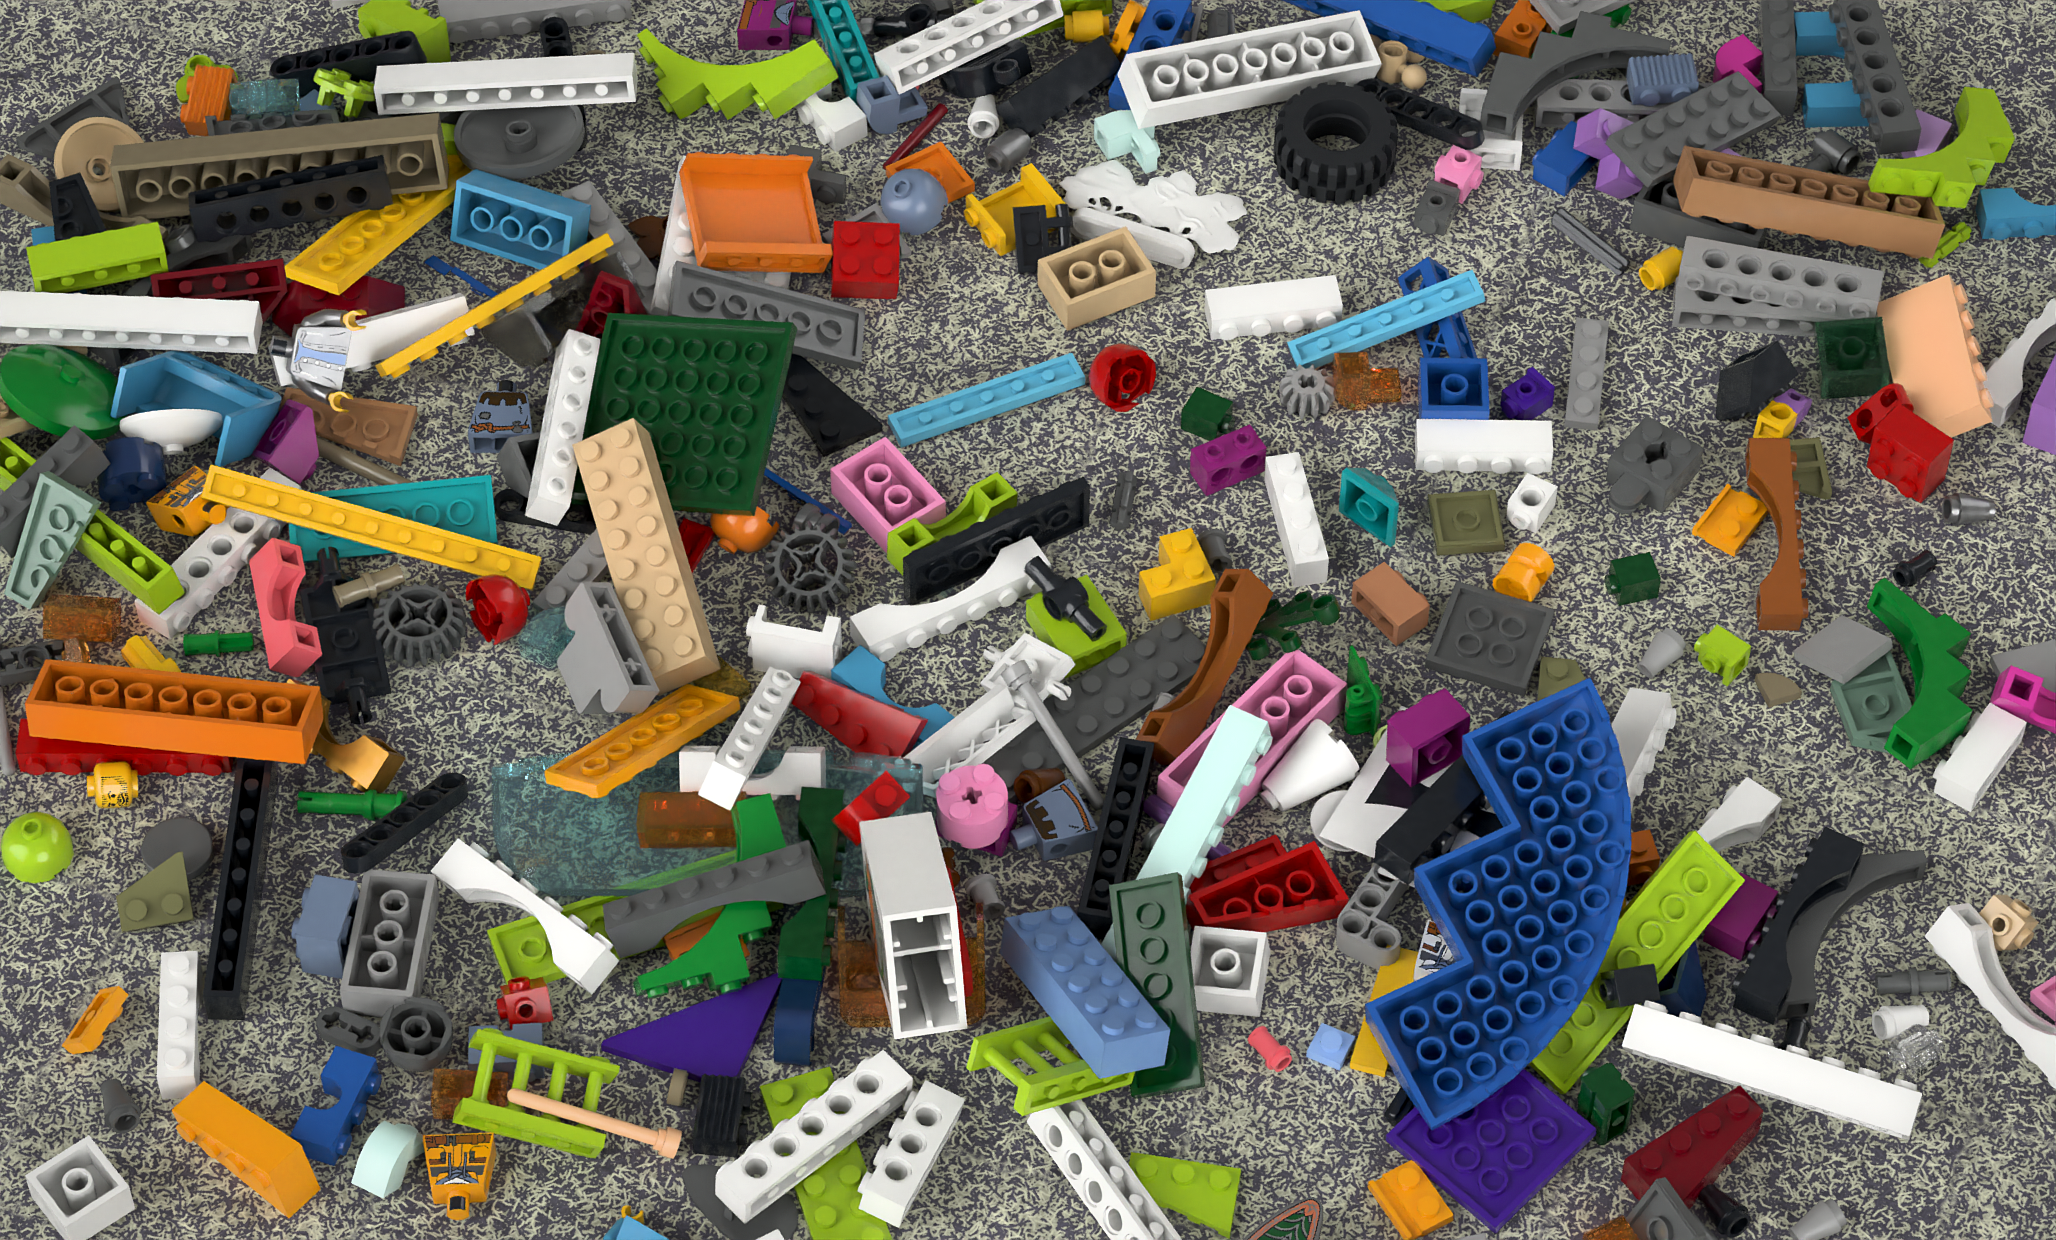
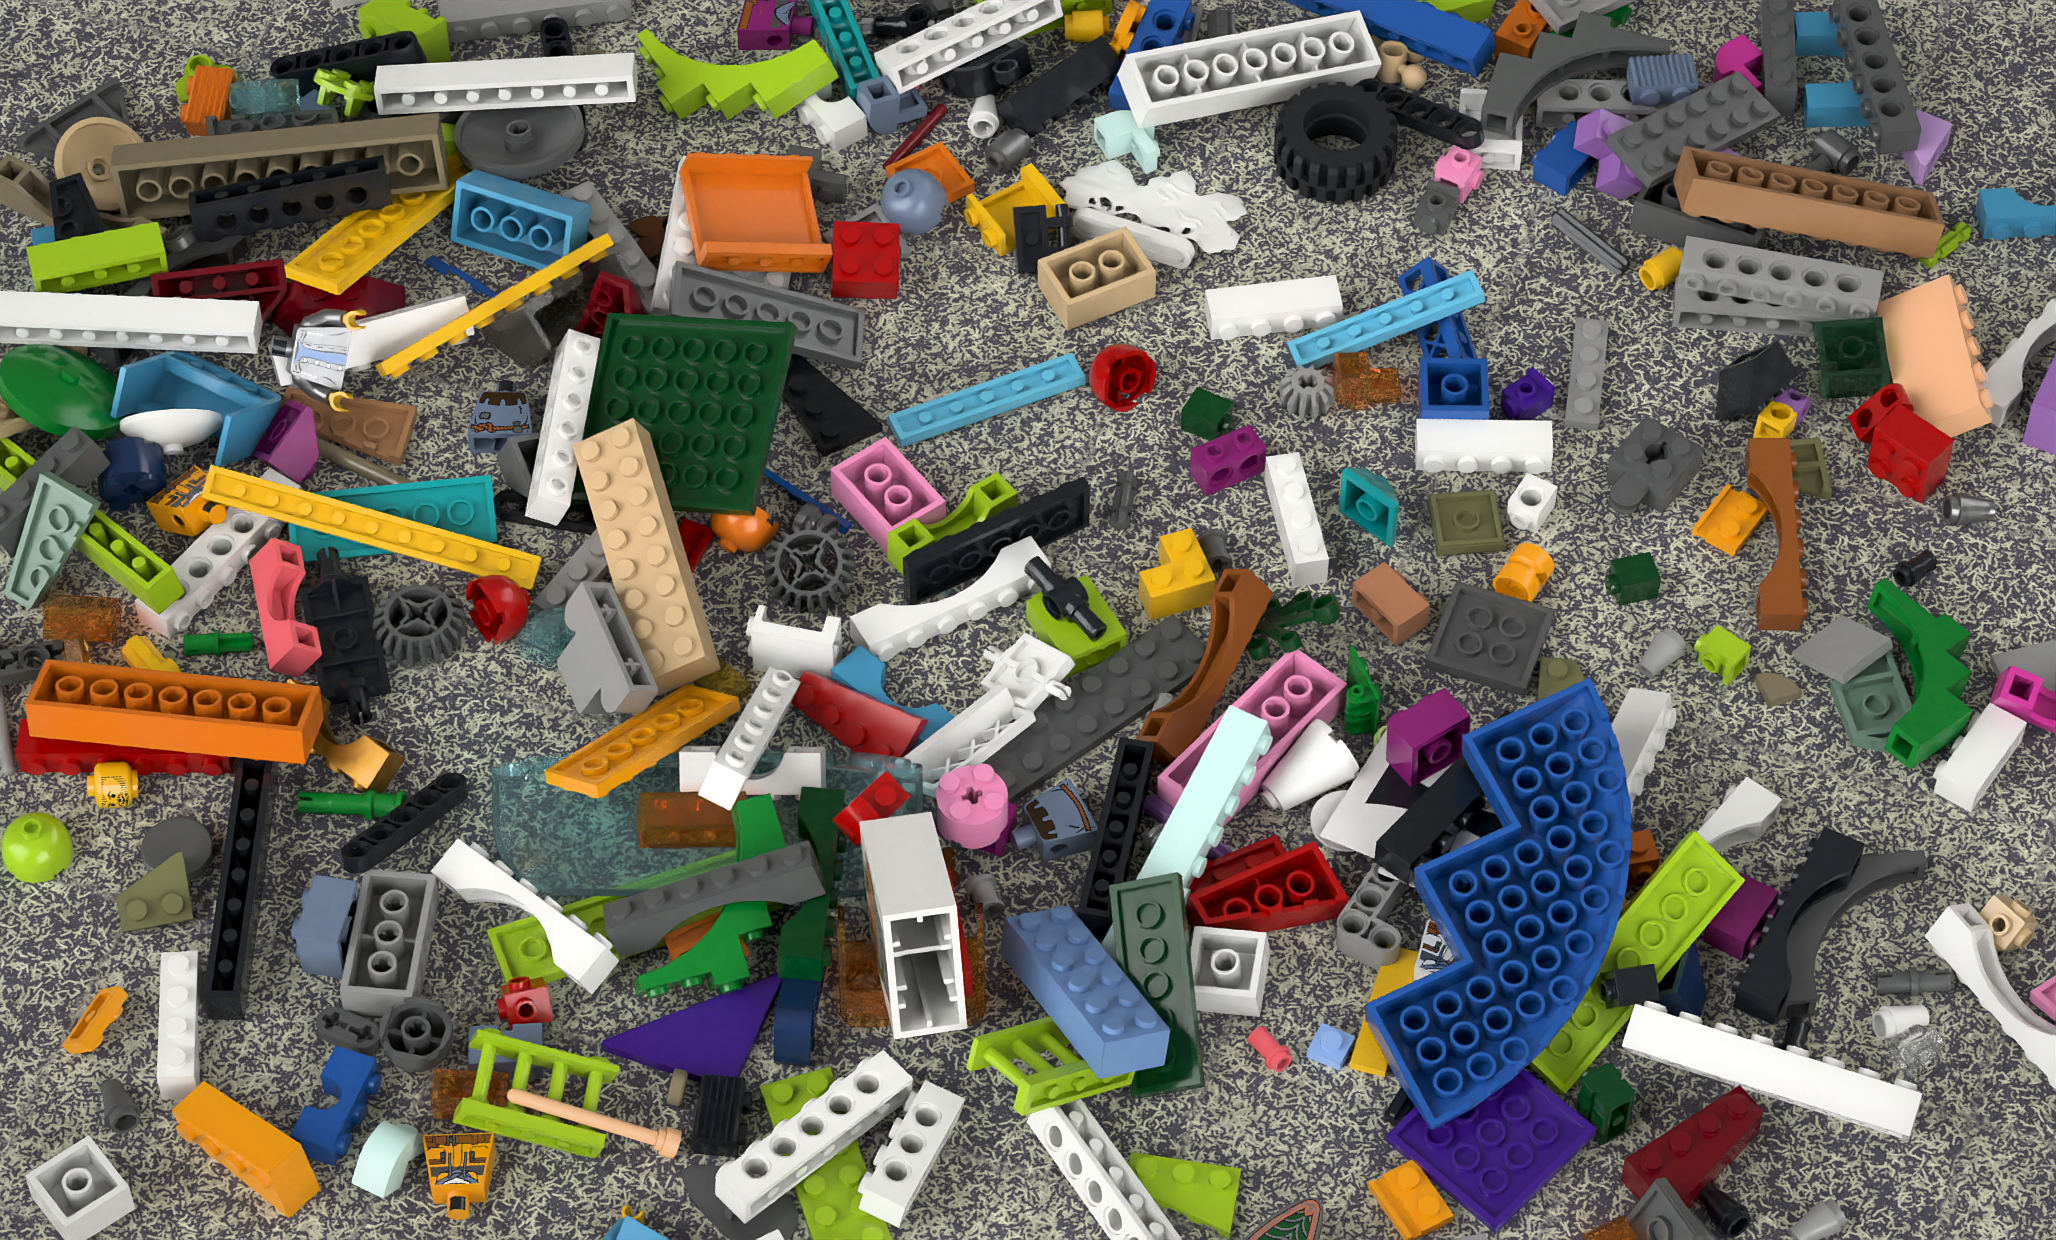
(368, 585): dark tan pin -> none
(1019, 678): light grey piece -> none
(1036, 781): reddish brown cone -> none
(1956, 169): lime arch -> none

